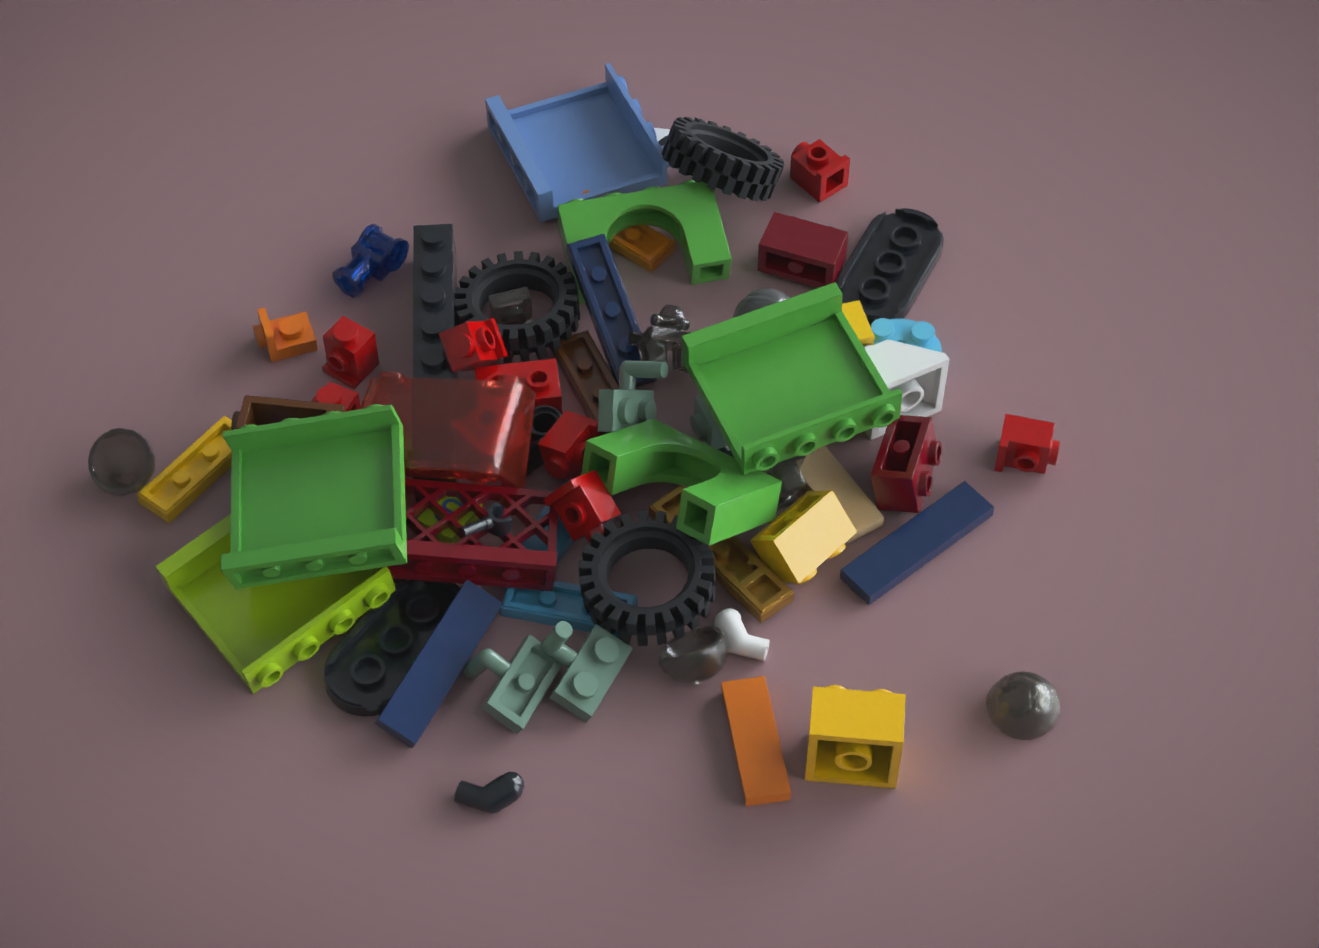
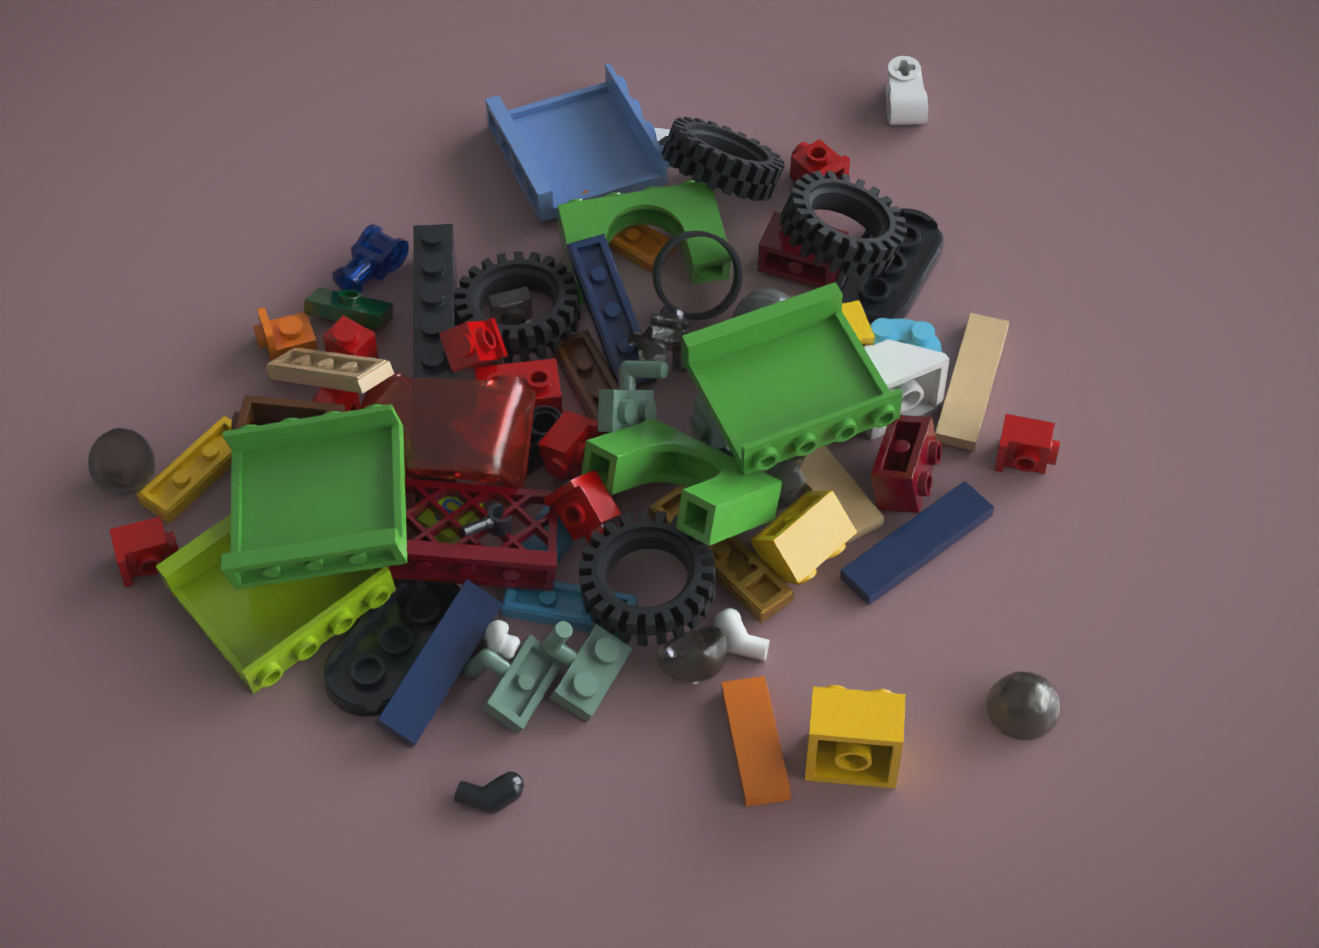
(141, 547): none -> red brick
(329, 370): none -> tan tile
(351, 304): none -> dark green plate
(499, 640): none -> white arm
(737, 279): none -> black tyre
(832, 245): none -> black tyre
(905, 92): none -> white piece
(972, 382): none -> tan tile

